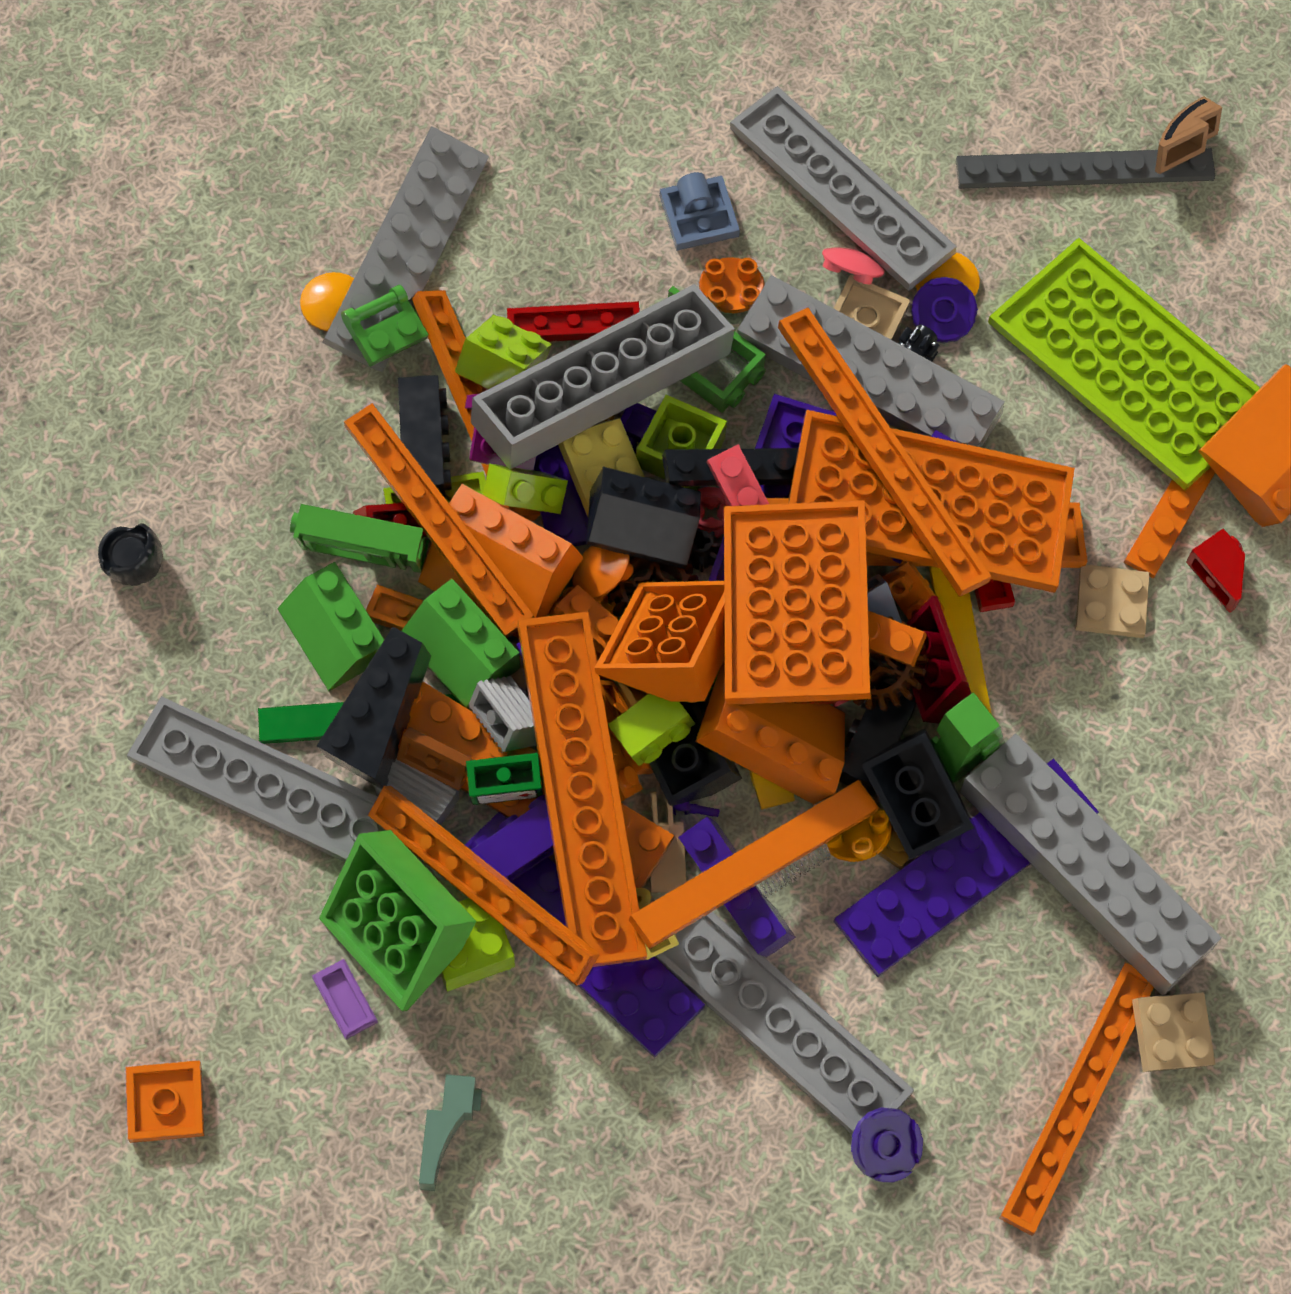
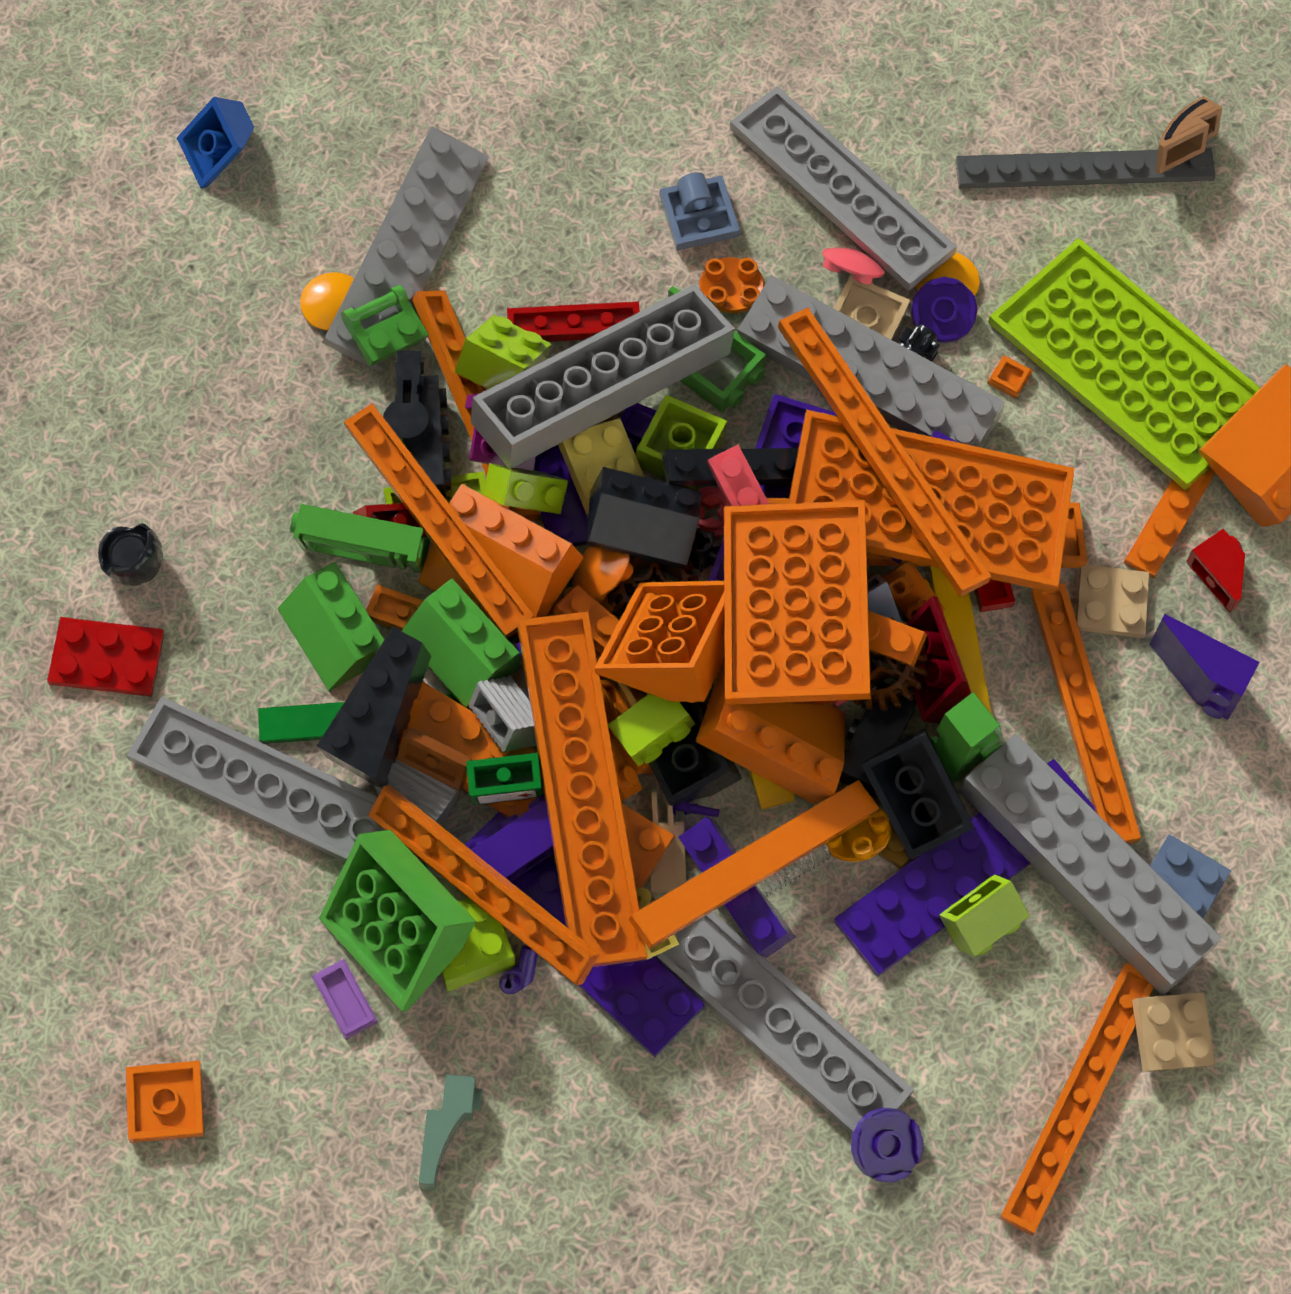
(105, 656): none -> red plate
(215, 138): none -> blue slope
(407, 415): none -> black piece
(520, 974): none -> dark purple arm
(984, 916): none -> lime brick
(1009, 376): none -> orange tile
(1084, 711): none -> orange plate
(1190, 873): none -> sand blue plate
(1204, 667): none -> dark purple slope

